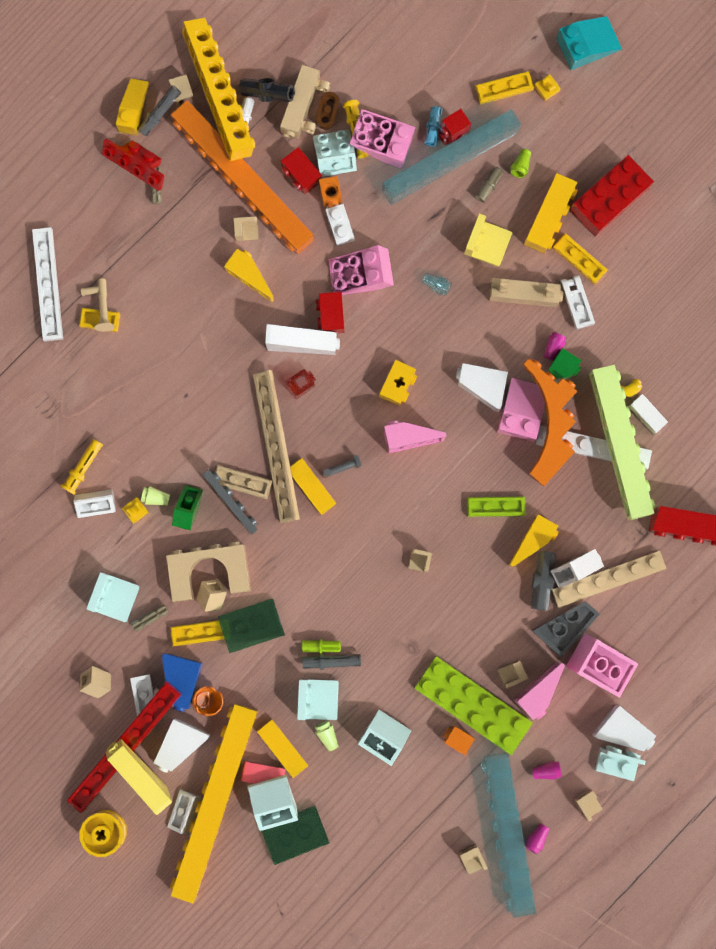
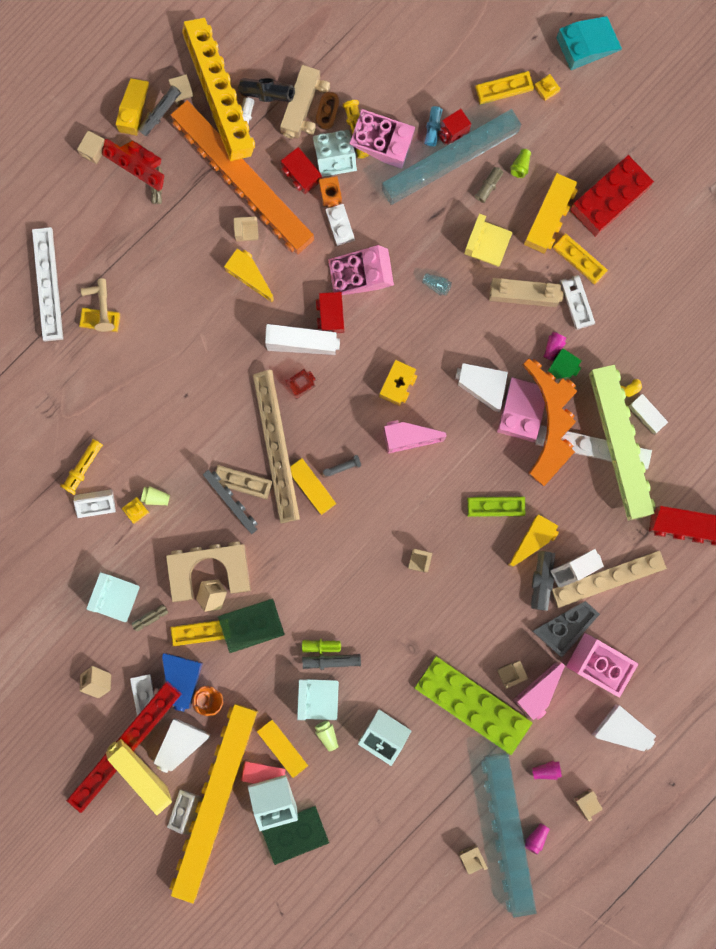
(91, 147): none -> tan panel
(92, 838): yellow wheel -> none
(187, 507): green slope -> none
(458, 739): orange brick -> none
(616, 763): light aqua bracket -> none

